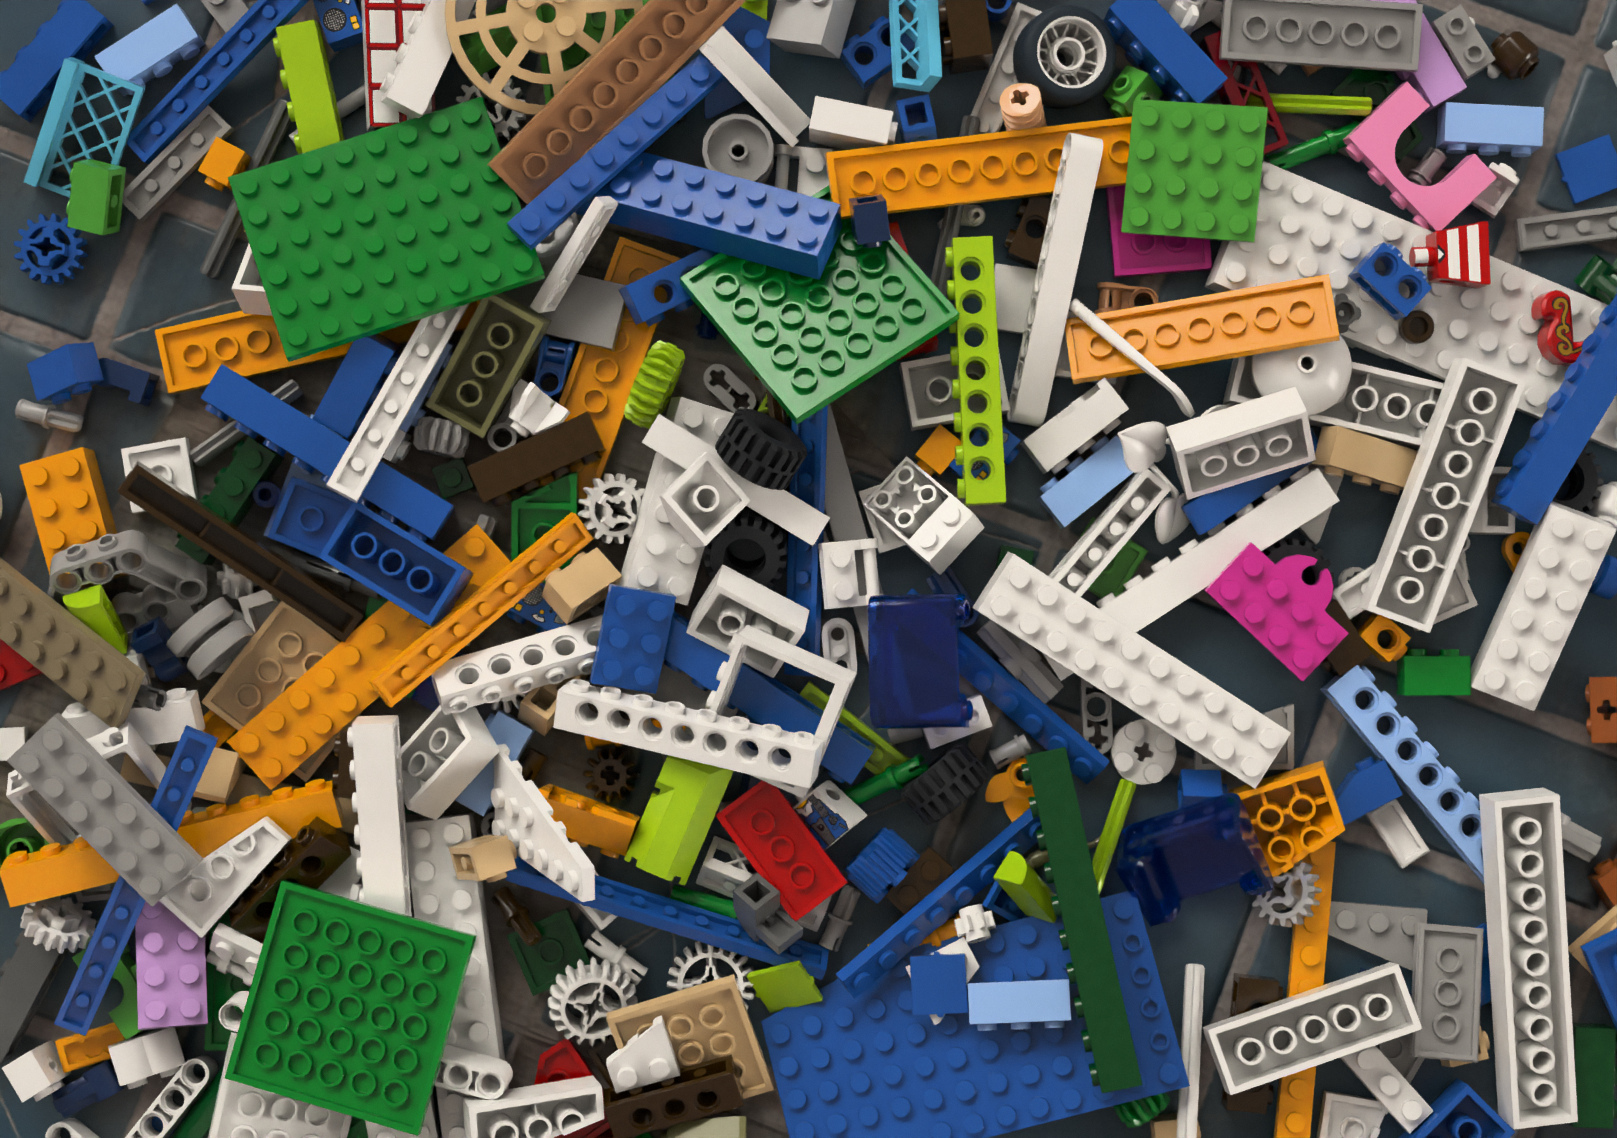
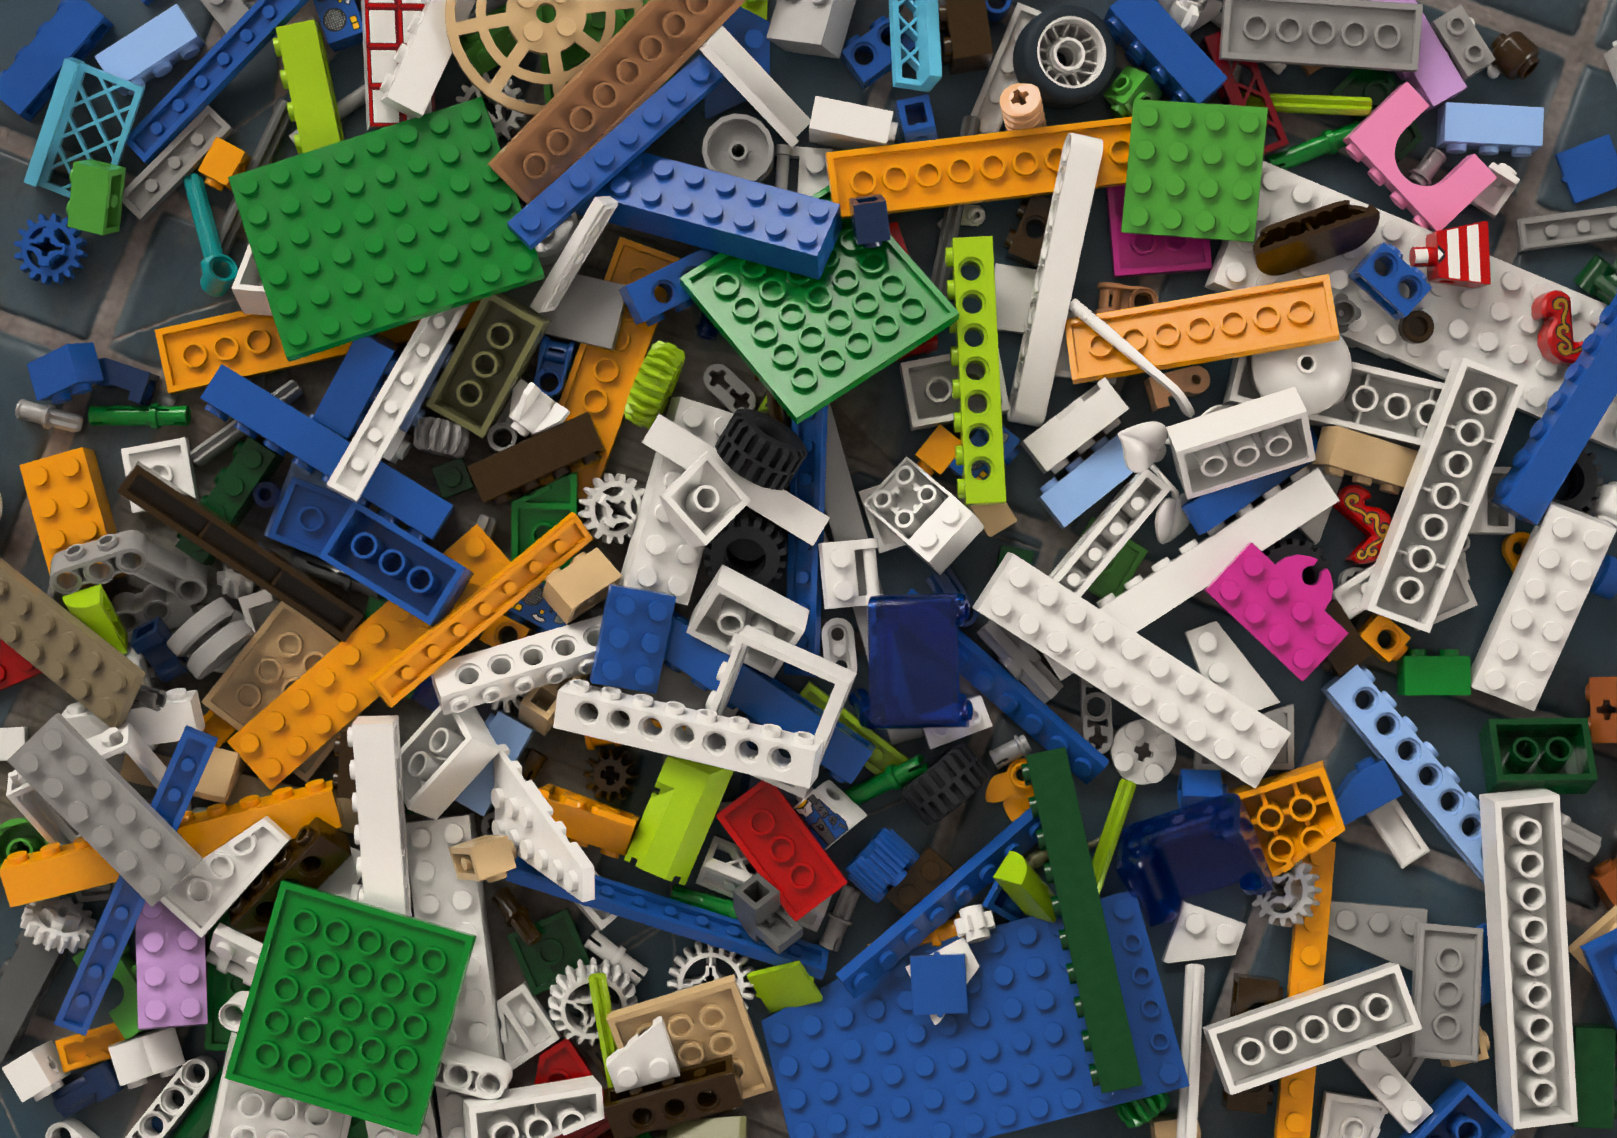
(152, 415): none -> green pin
(214, 260): none -> teal axle
(493, 633): none -> light orange brick
(524, 1026): none -> white wing
(602, 1007): none -> lime axle
(862, 707): none -> clear blue pin
(994, 517): none -> tan panel
(1019, 1004): light blue brick -> none
(1190, 380): none -> light nougat leg
(1202, 935): none -> white wing
(1227, 667): none -> white wing
(1314, 237): none -> dark brown brick
(1369, 520): none -> red animal
(1538, 755): none -> dark green brick

